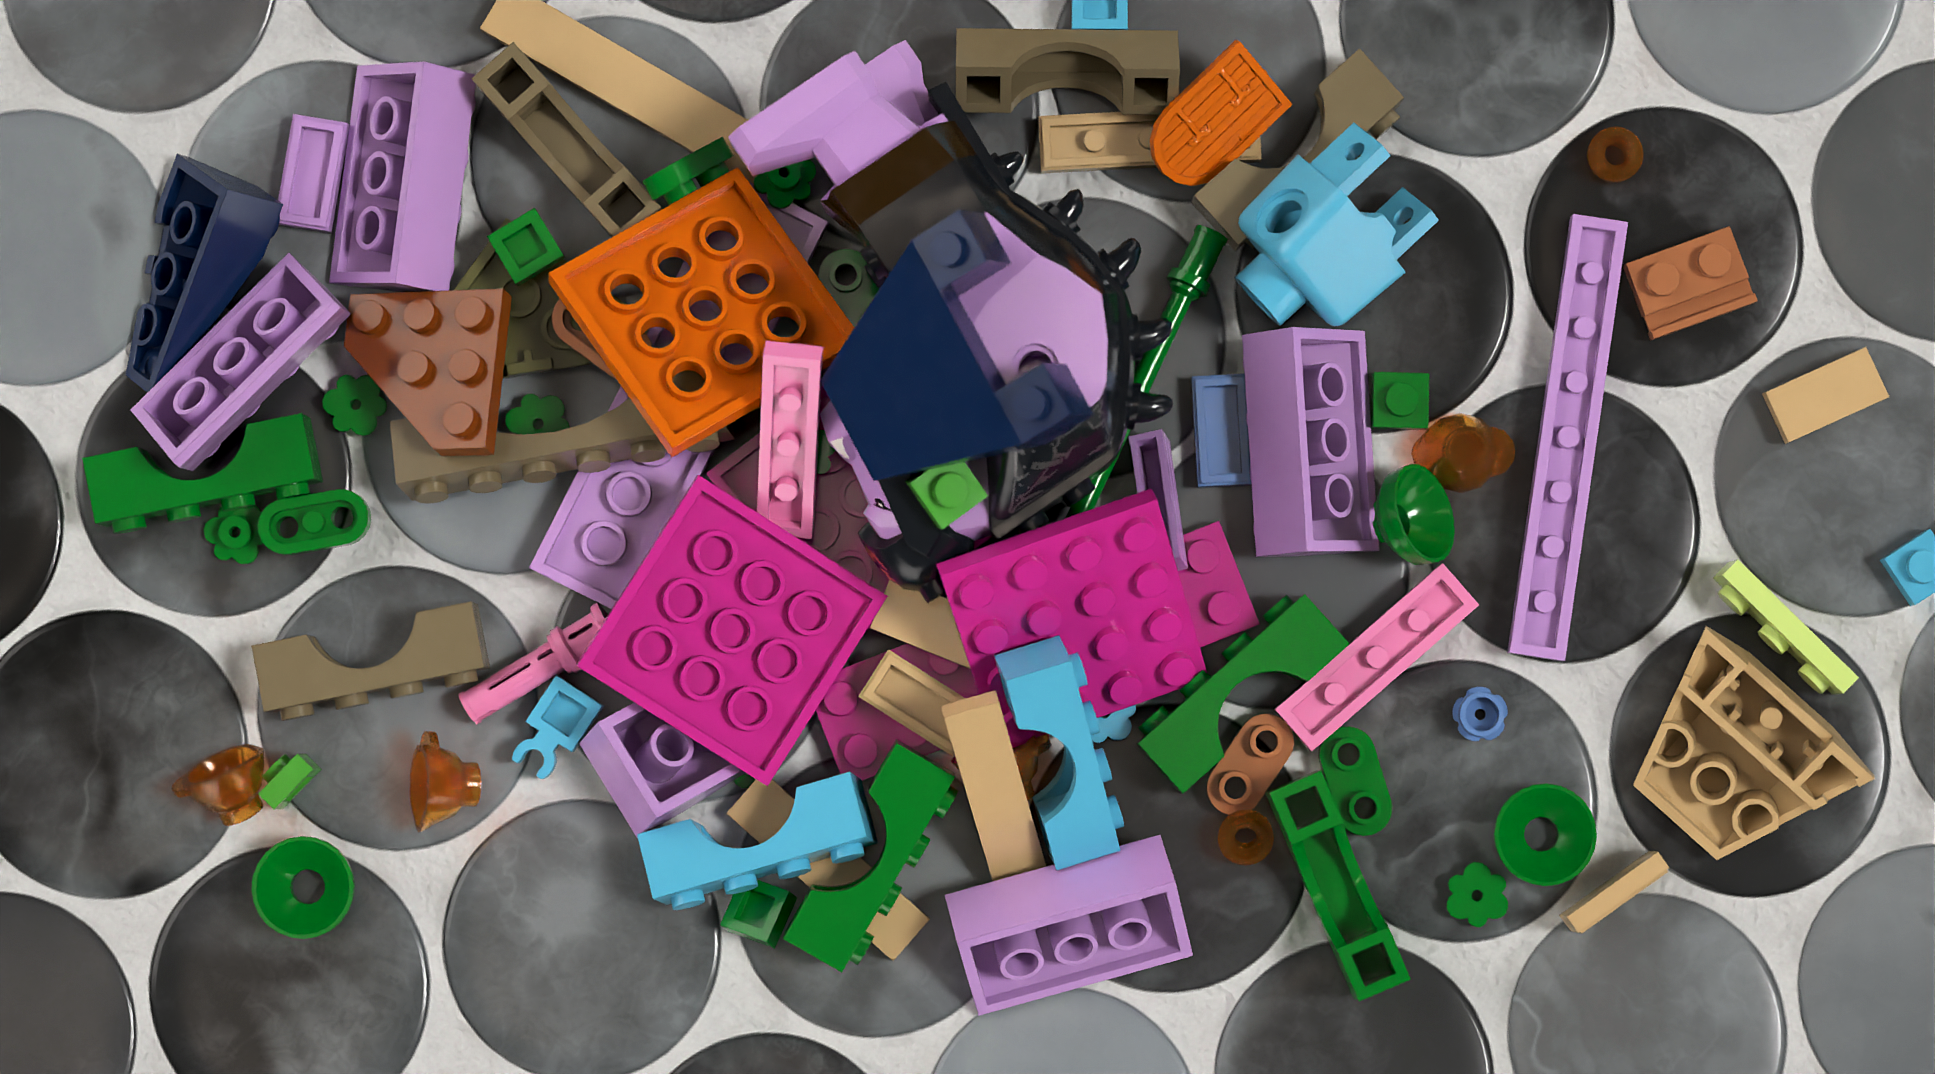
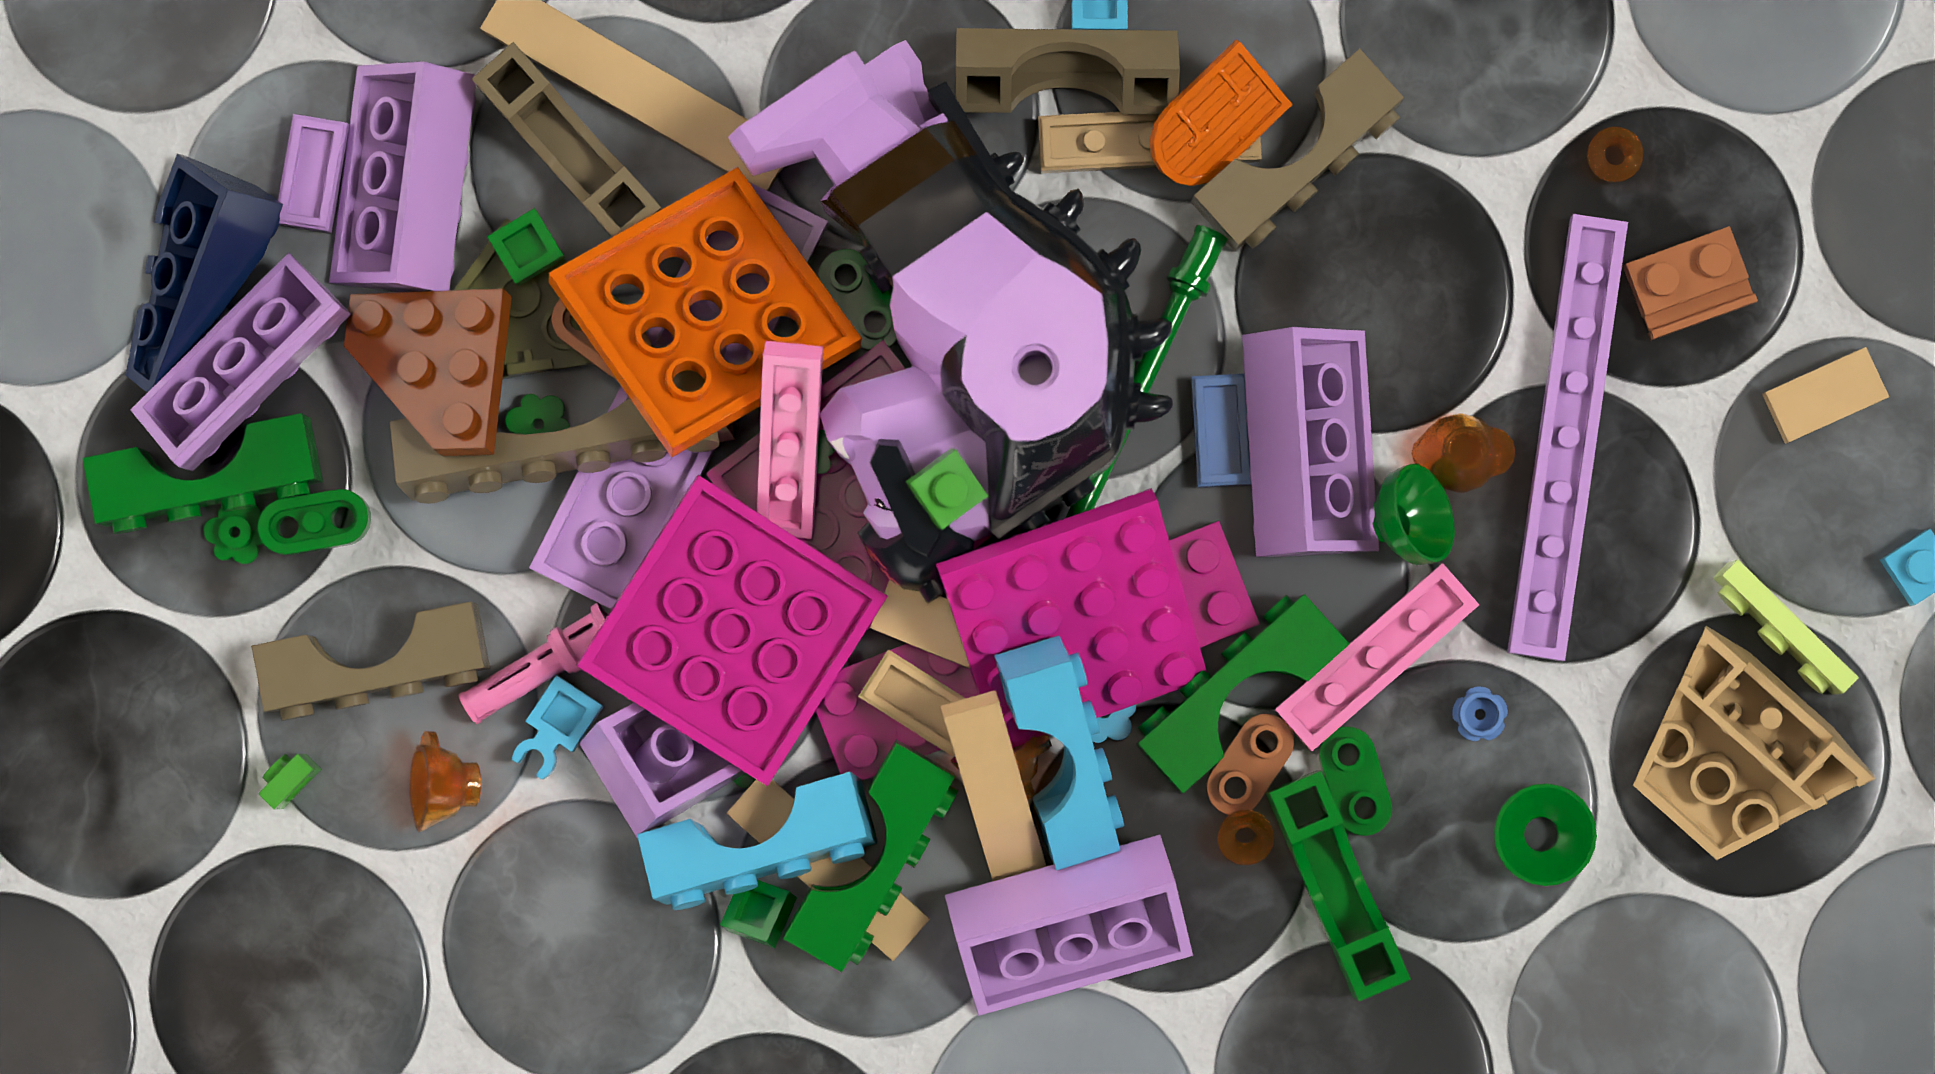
(226, 783): clear orange piece -> none
(274, 887): green piece -> none
(339, 404): green plant -> none
(677, 178): green plate -> none
(783, 190): green plant -> none
(918, 376): dark blue wedge -> none
(1155, 470): lavender piece -> none
(1317, 241): medium azure piece -> none
(1400, 401): green plate -> none
(1491, 903): green plant -> none
(1615, 892): tan tile -> none

